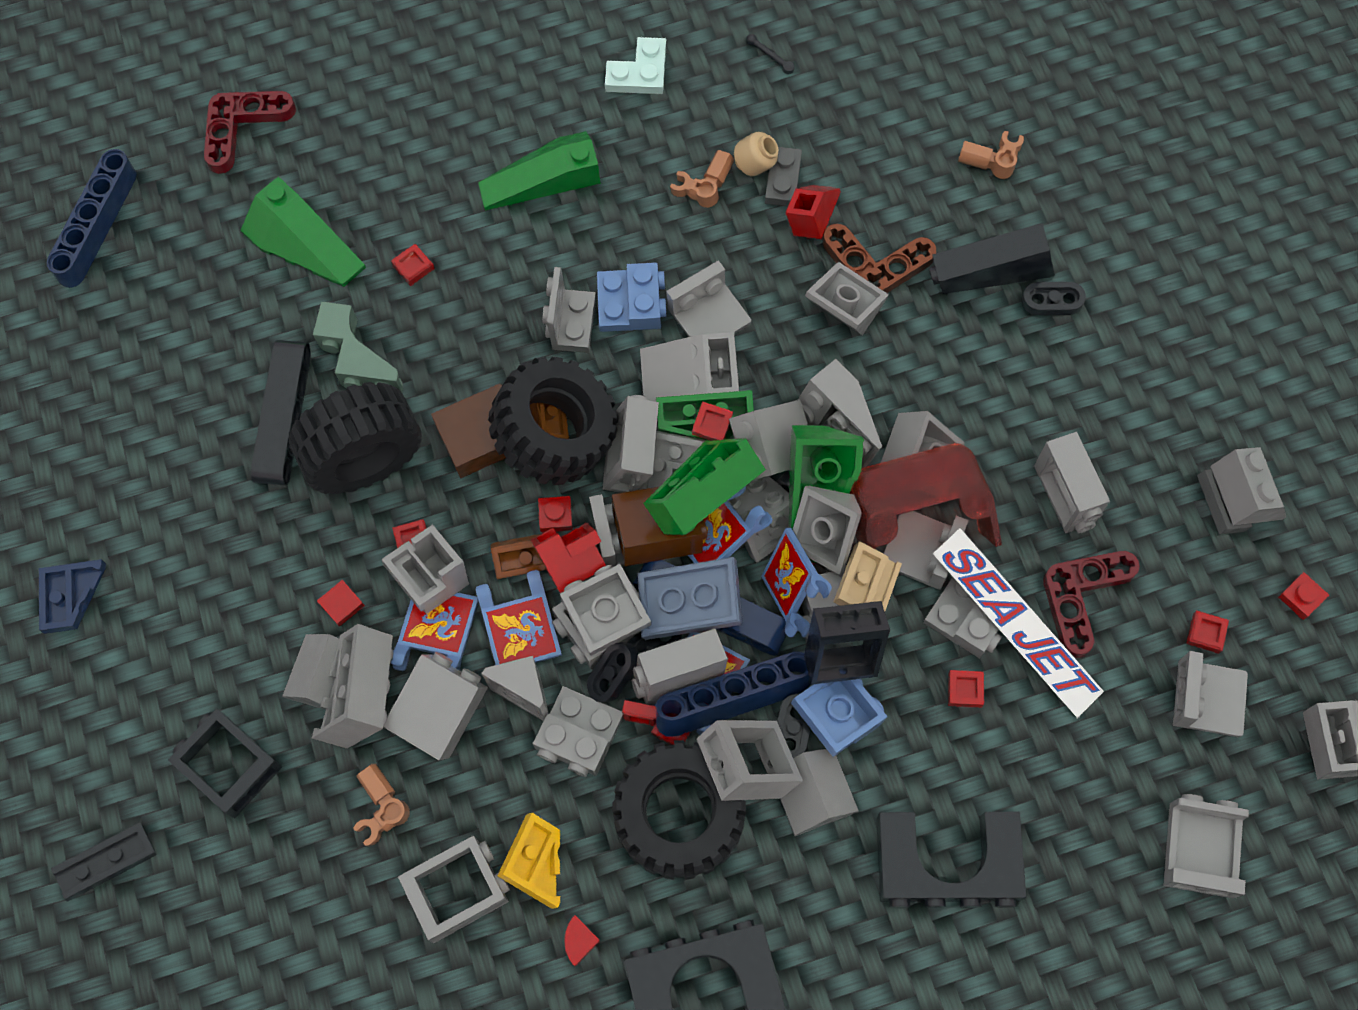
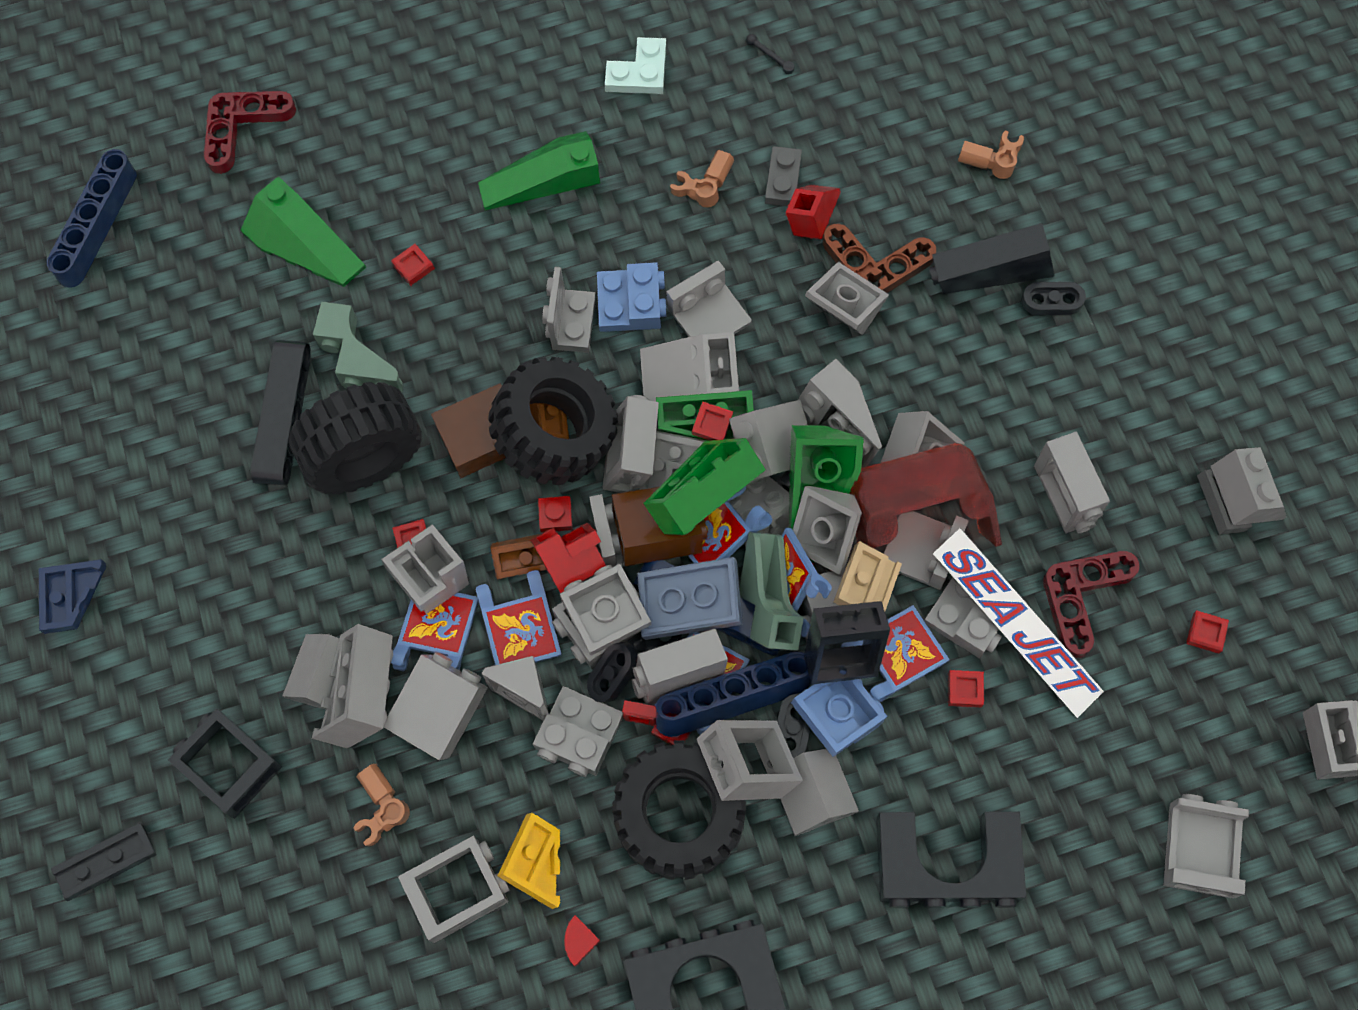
(340, 603): red tile -> none
(756, 153): tan head -> none
(765, 586): none -> sand green arch
(908, 653): none -> flag
(1209, 697): light grey bracket -> none
(1303, 596): red plate -> none

